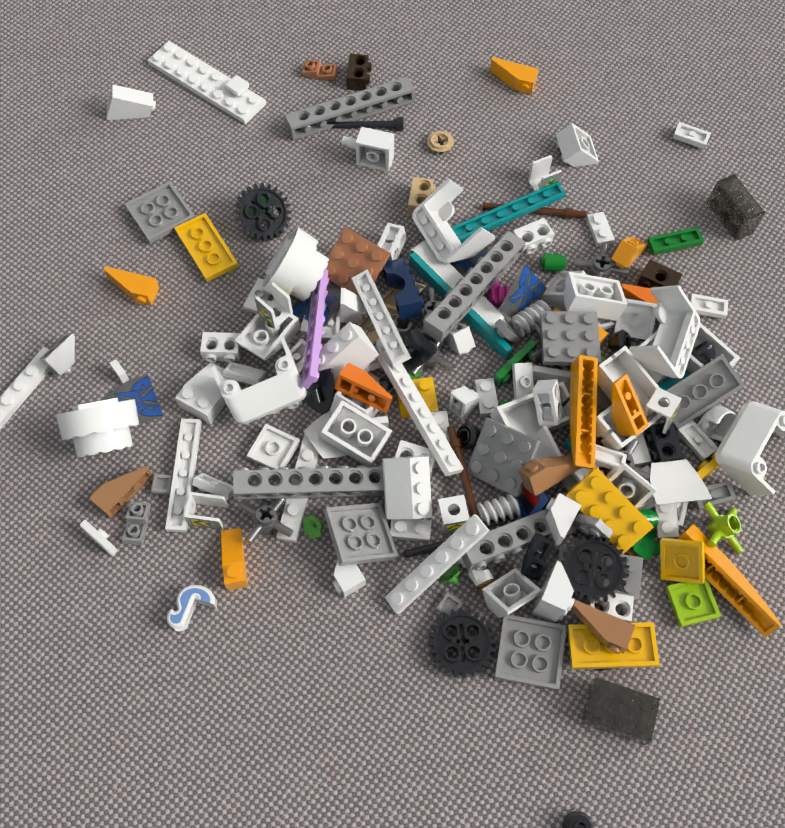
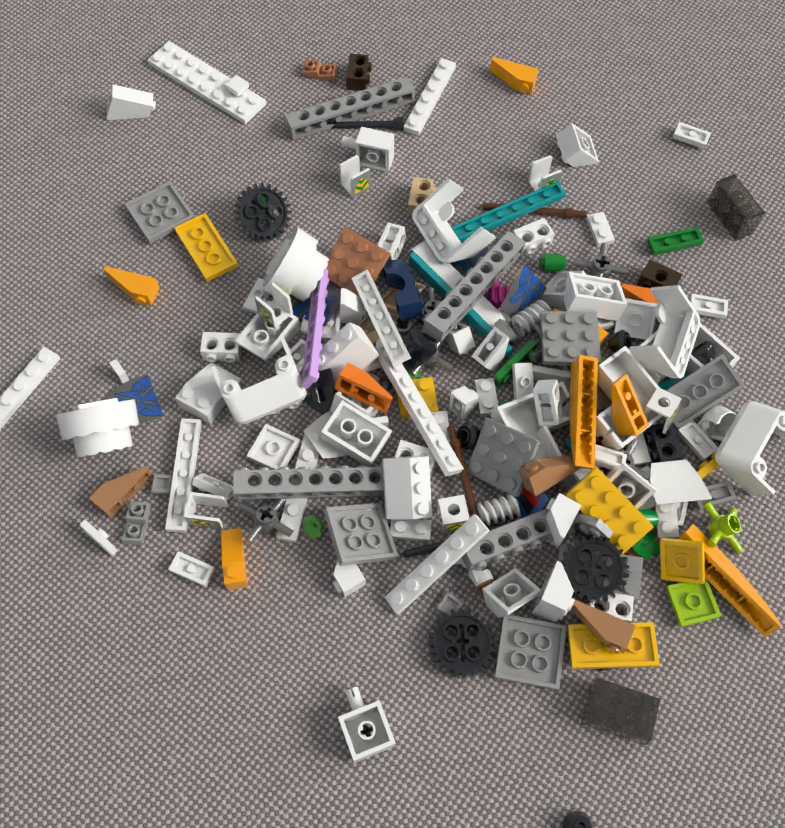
(61, 355): slope -> none
(186, 604): white animal -> none
(192, 569): none -> white plate
(243, 373): white tile -> none
(352, 179): none -> white piece
(367, 716): none -> white brick
(429, 97): none -> white plate
(444, 137): tan gear -> none
(450, 575): bright green plant -> none
(492, 349): none -> white slope
(534, 559): black slope -> none
(628, 252): light orange slope -> none

